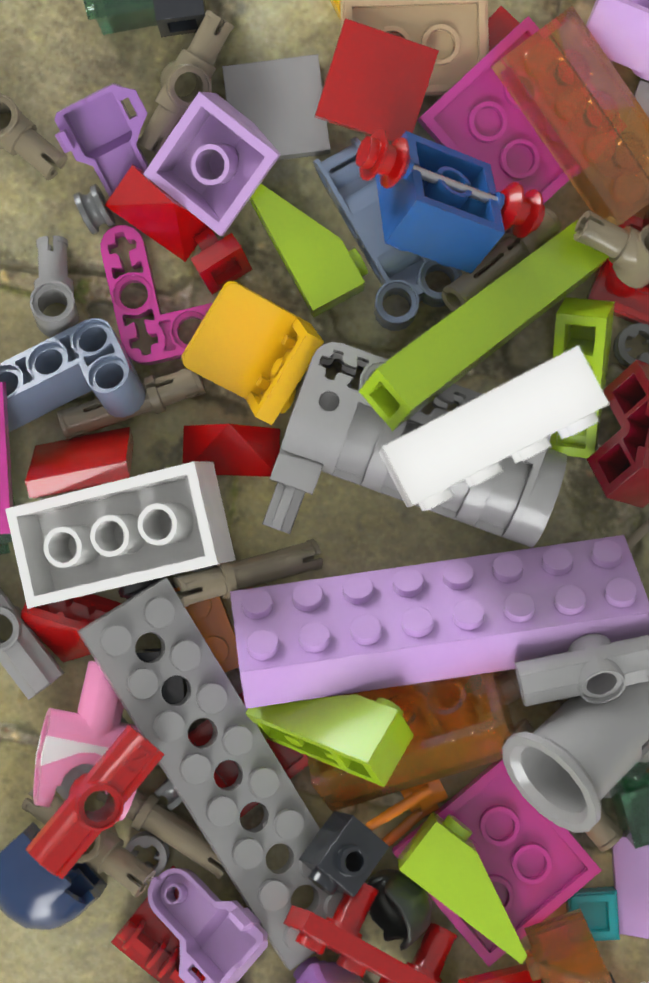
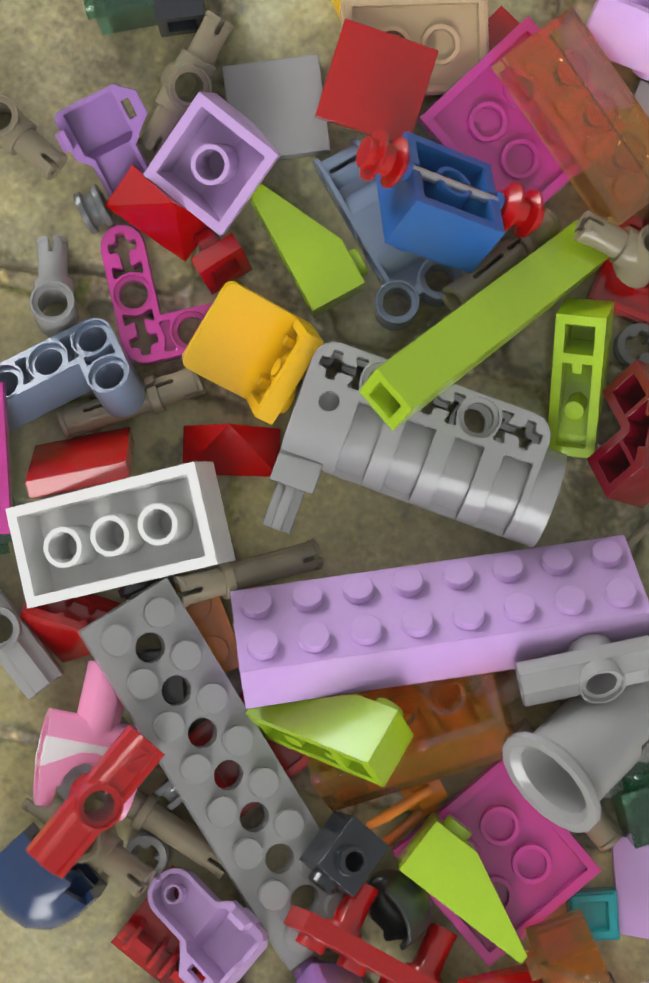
(492, 427): white brick -> none

